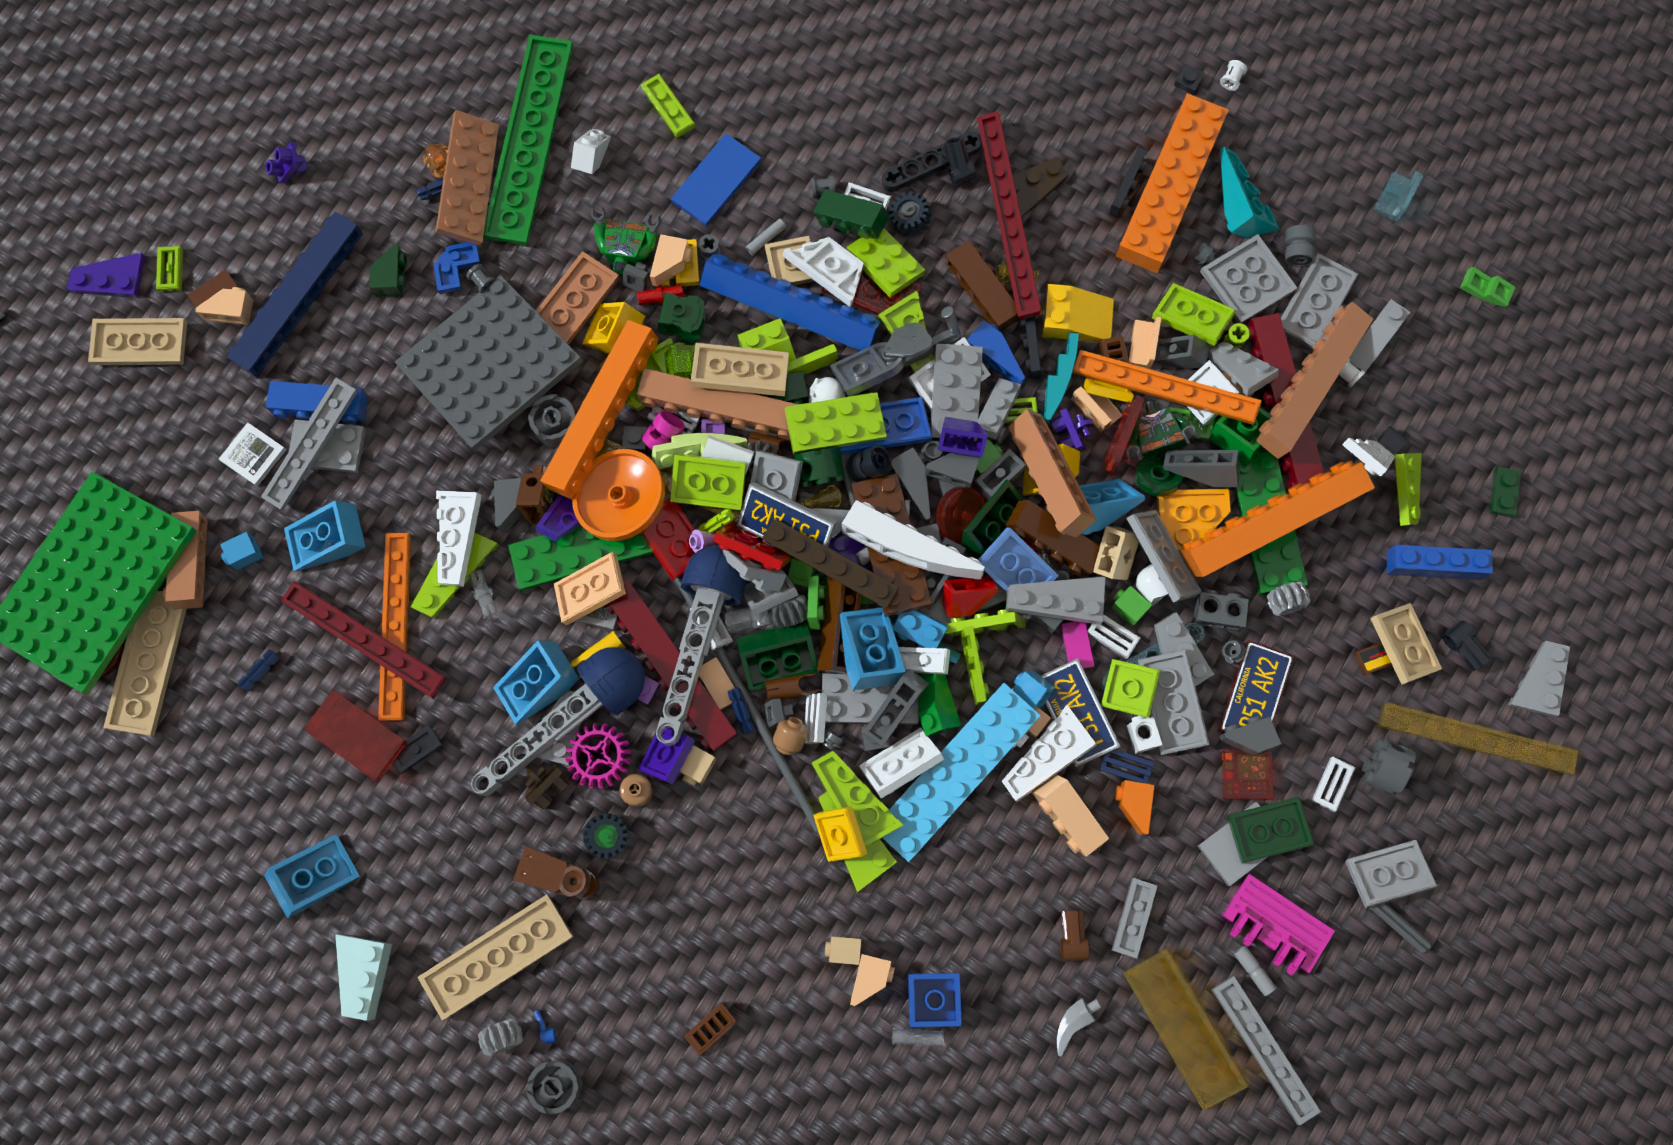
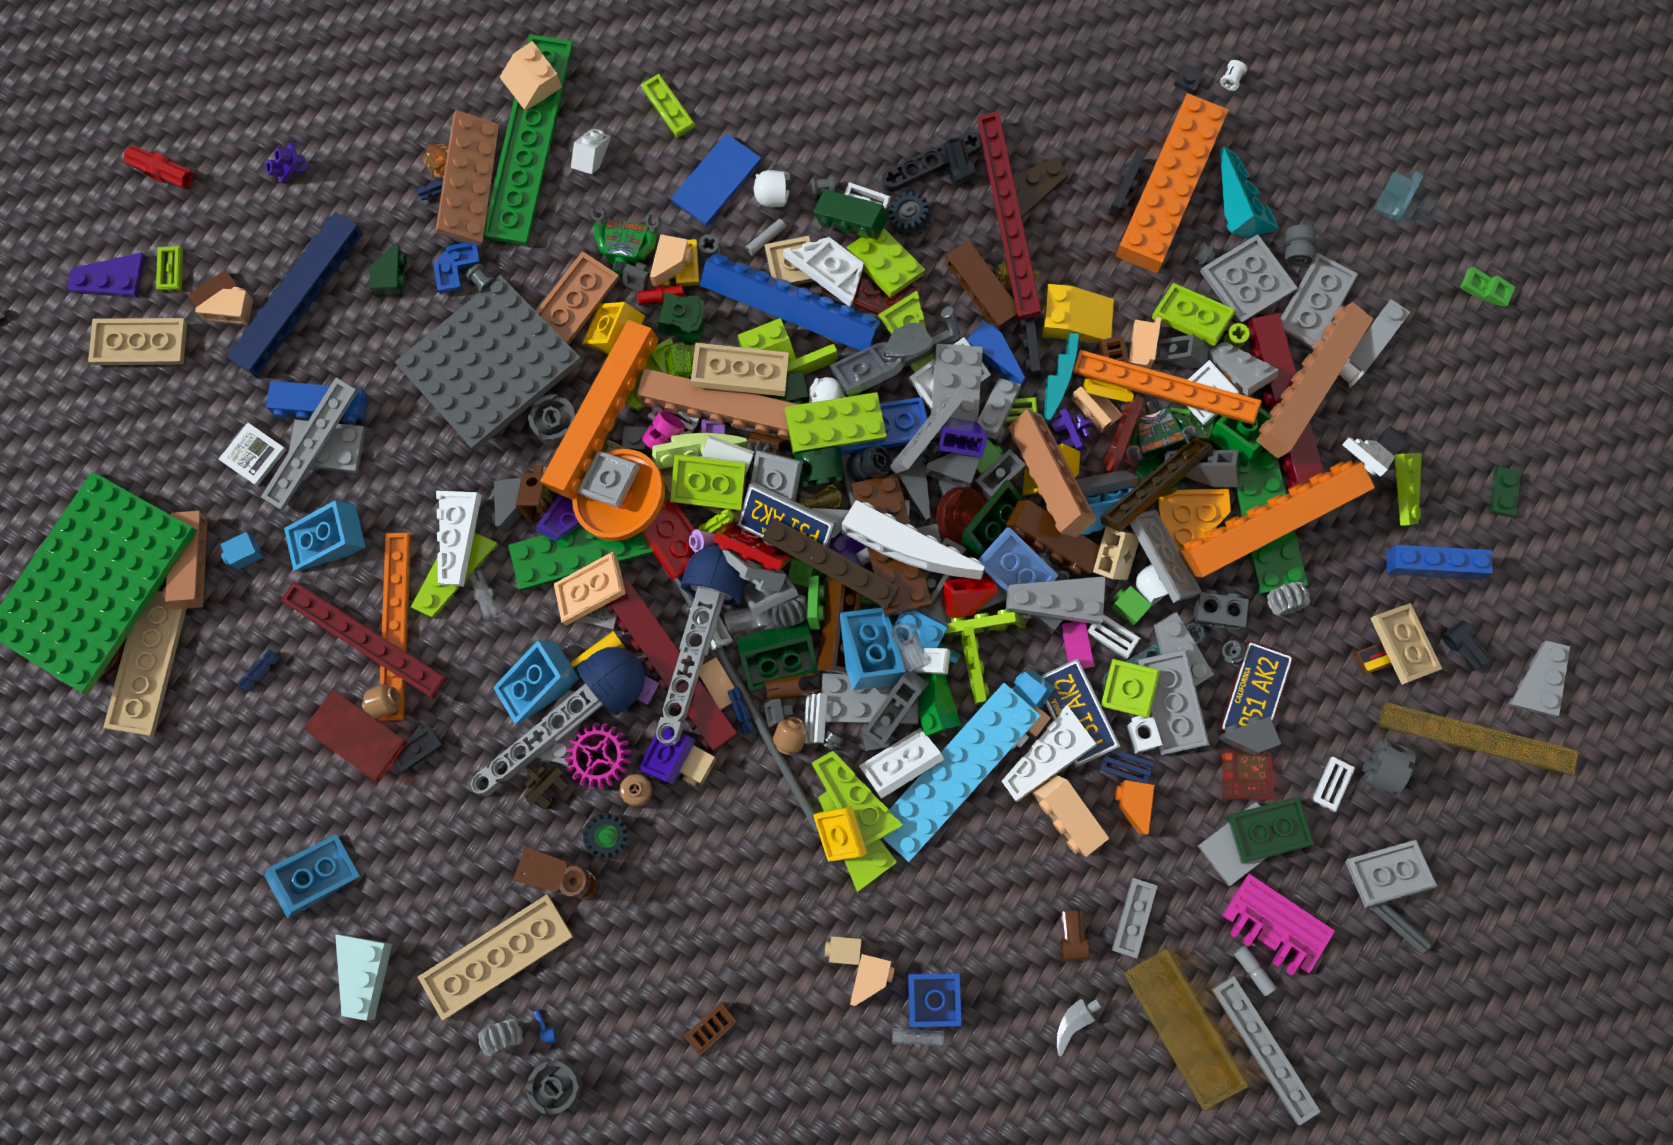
(158, 167): none -> red piece
(381, 701): none -> medium nougat head
(530, 76): none -> light nougat slope
(608, 479): none -> light grey tile
(771, 188): none -> white helmet
(912, 648): none -> clear piece
(927, 432): none -> light grey tile
(1107, 482): none -> dark grey tile
(1156, 484): none -> dark brown tile

